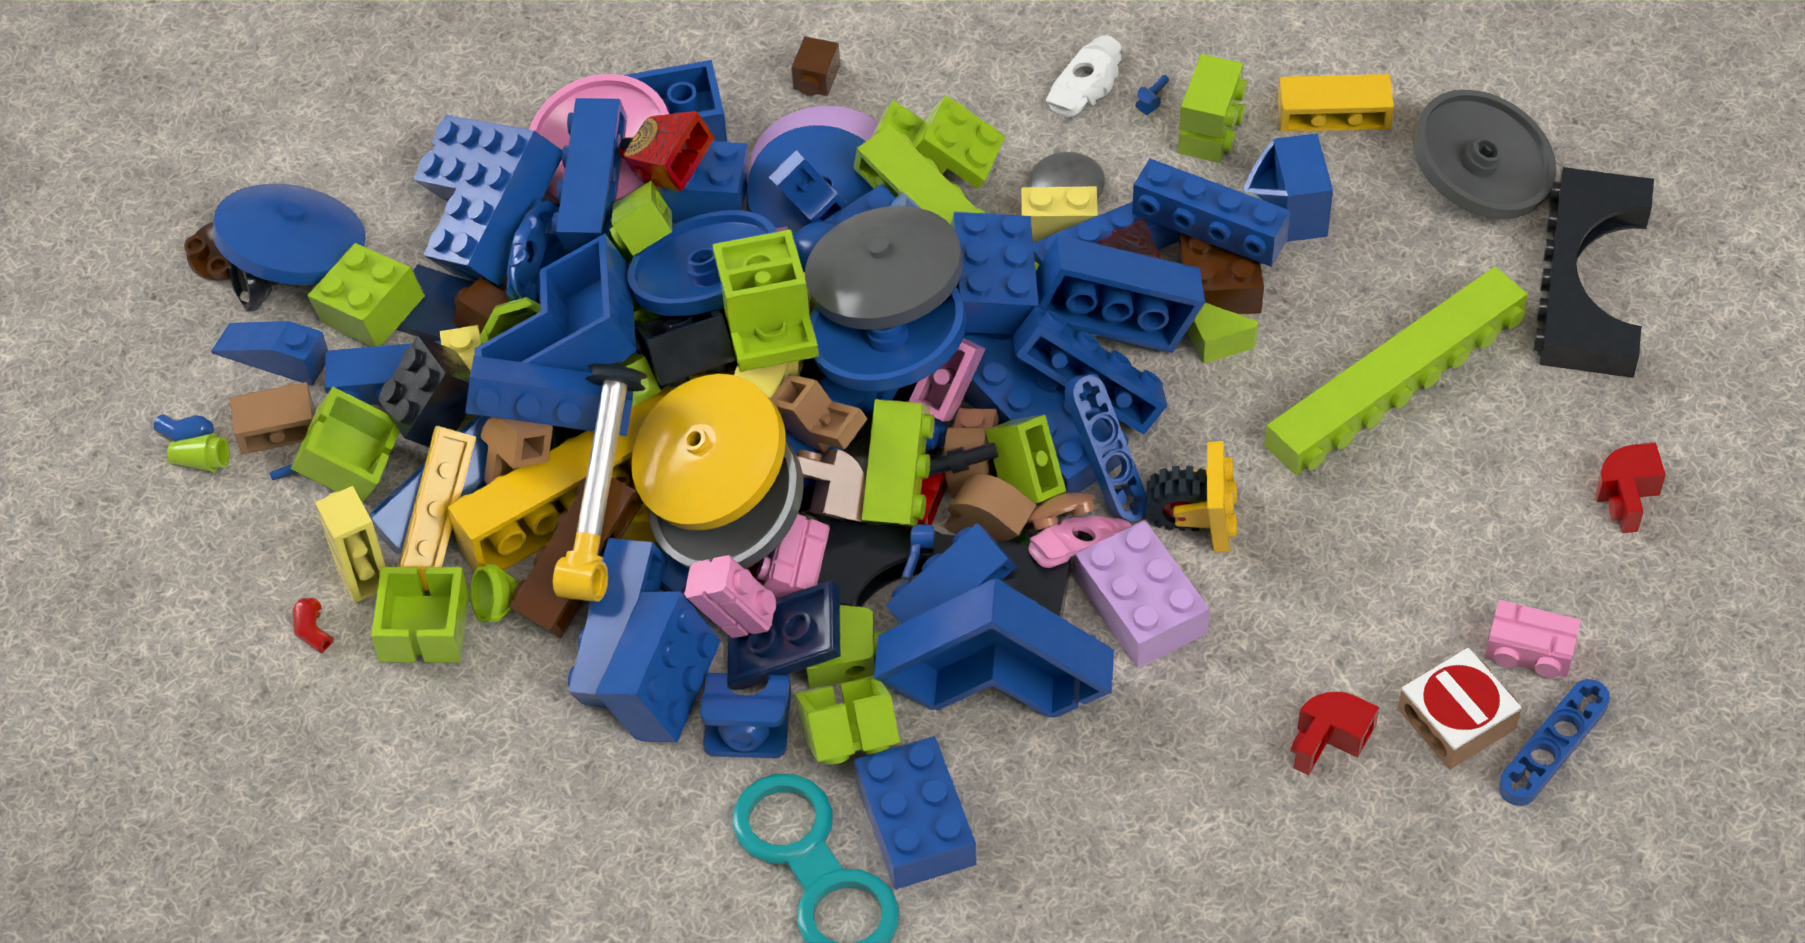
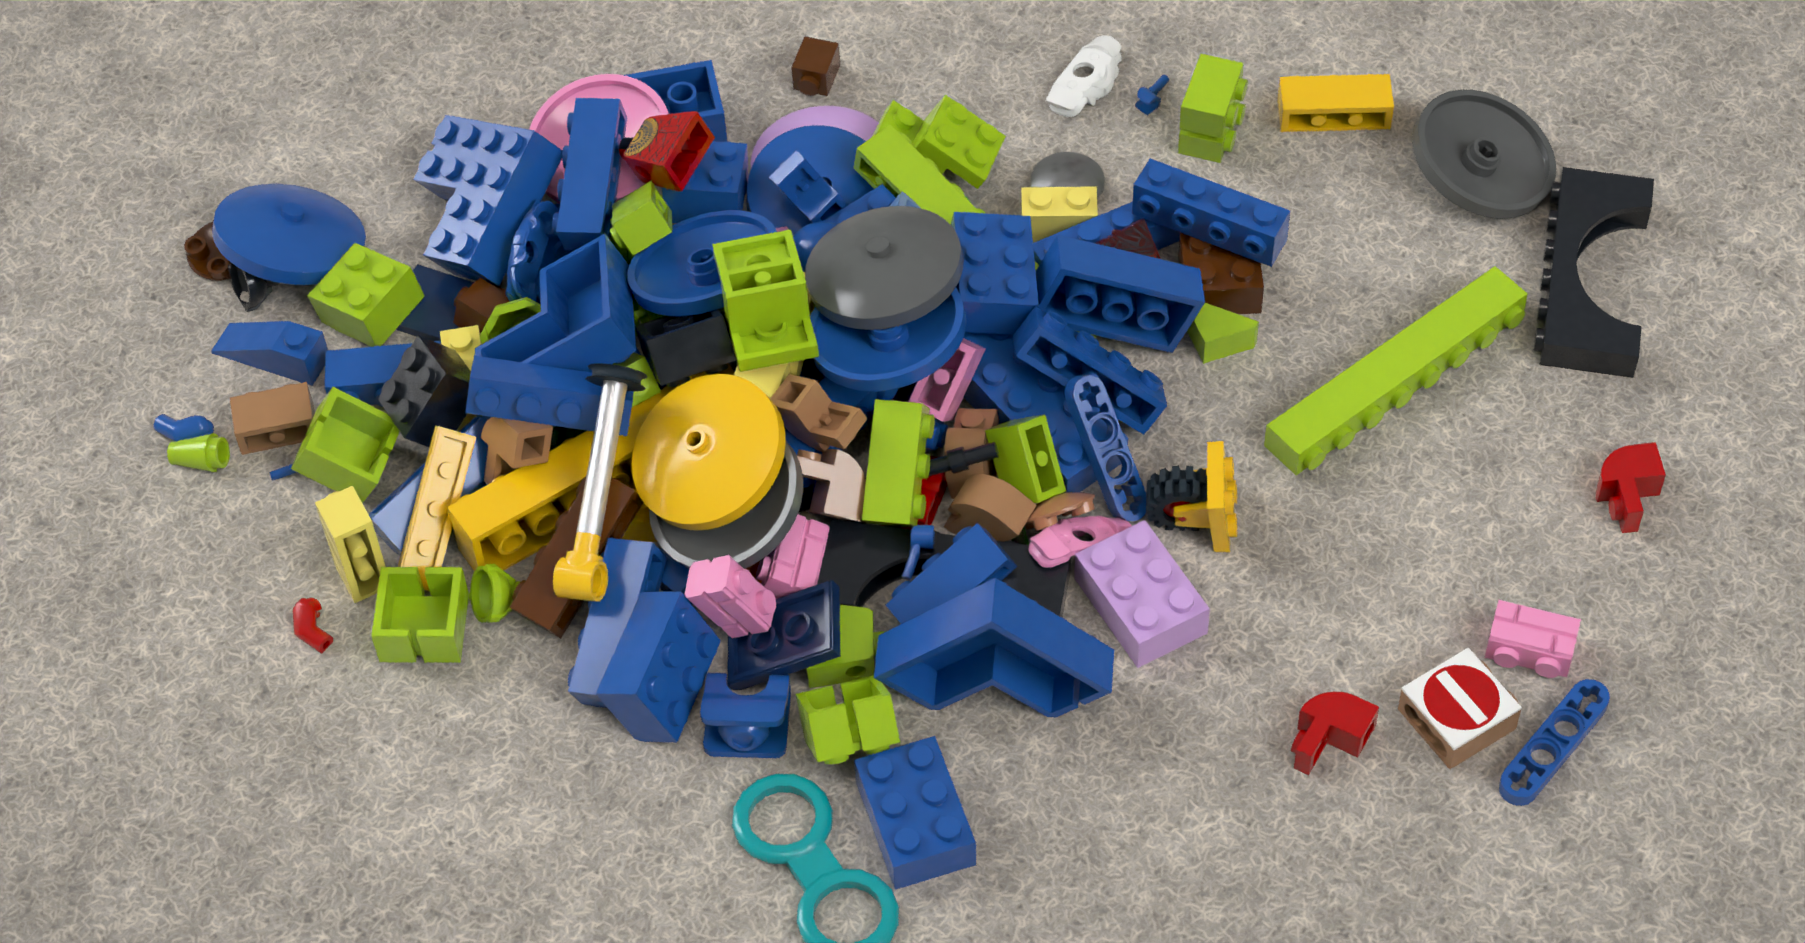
(1297, 179): blue piece -> none

